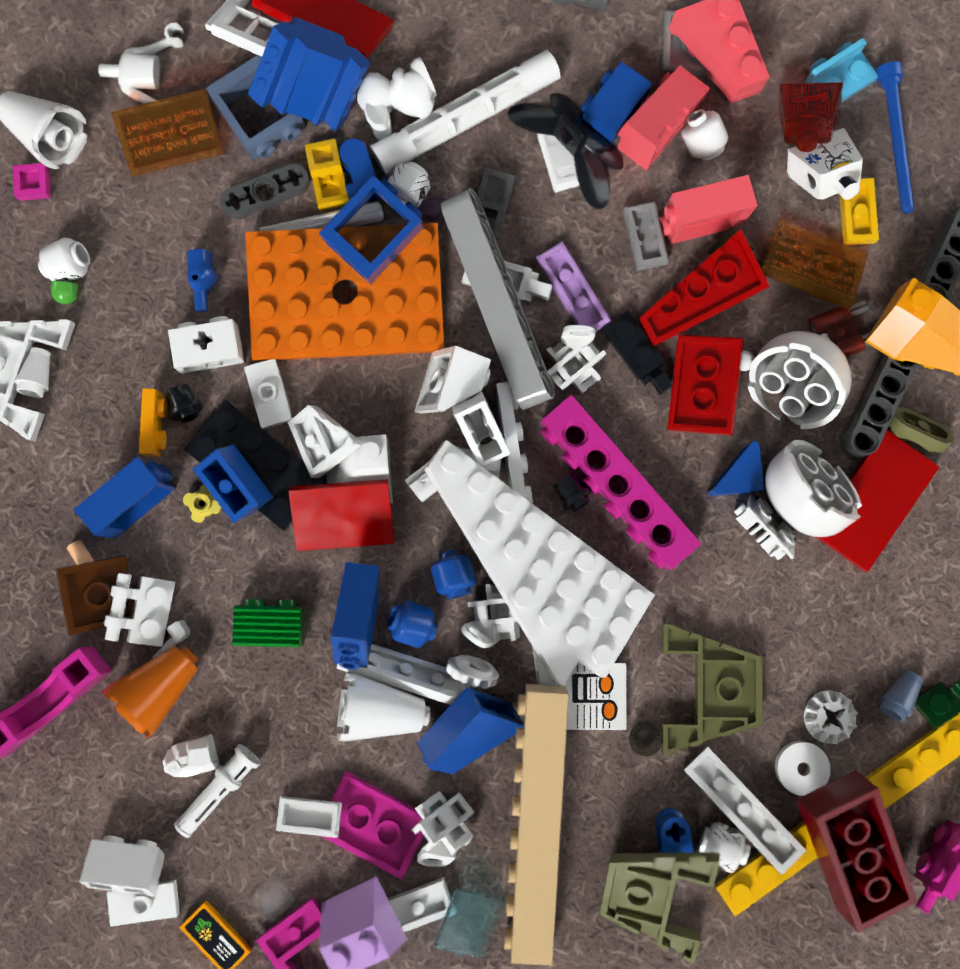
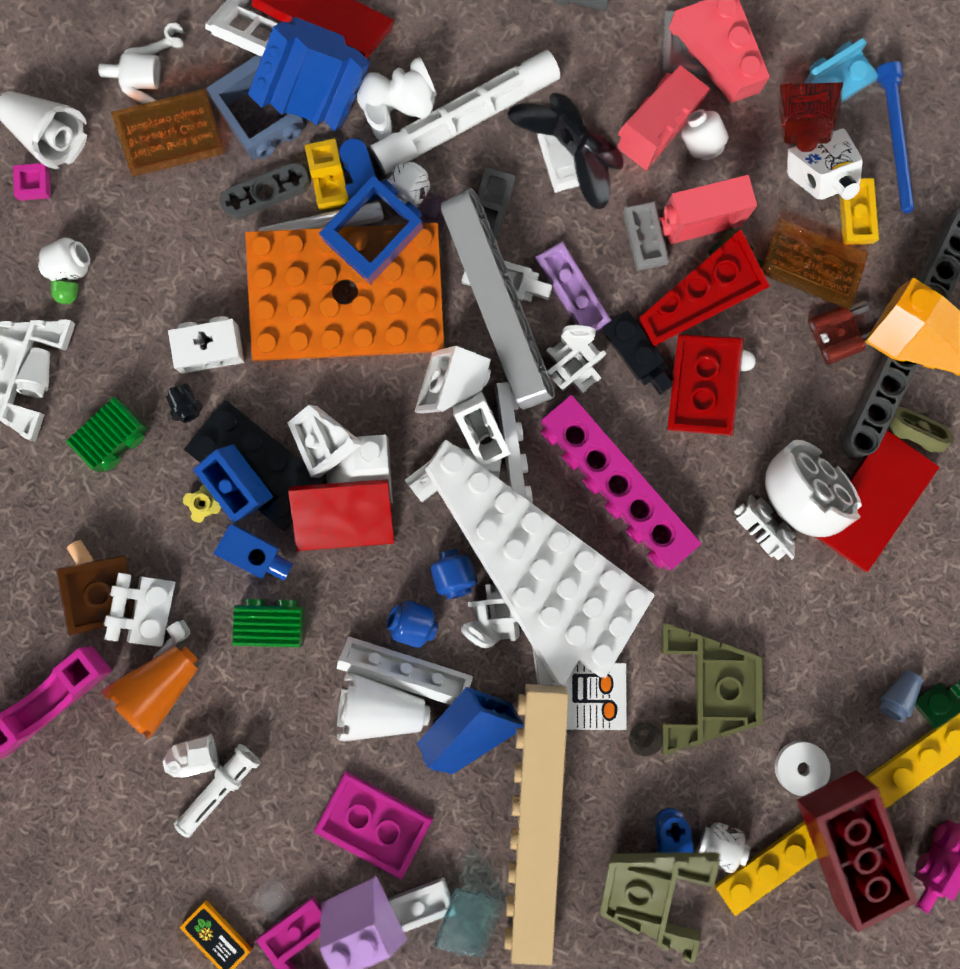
(108, 436): none -> green brick
(123, 866): white brick -> none
(125, 497): blue window -> none
(136, 908): white plate -> none
(153, 410): light orange plate -> none
(201, 276): blue piece -> none
(237, 548): none -> blue torso
(268, 393): white plate -> none
(309, 816): white tile -> none
(356, 615): blue window -> none
(441, 843): white piece -> none
(472, 671): white gear -> none
(572, 492): black hose -> none
(615, 102): blue brick -> none
(742, 475): blue slope -> none
(744, 810): white plate -> none
(814, 371): white cylinder -> none
(815, 717): white gear -> none

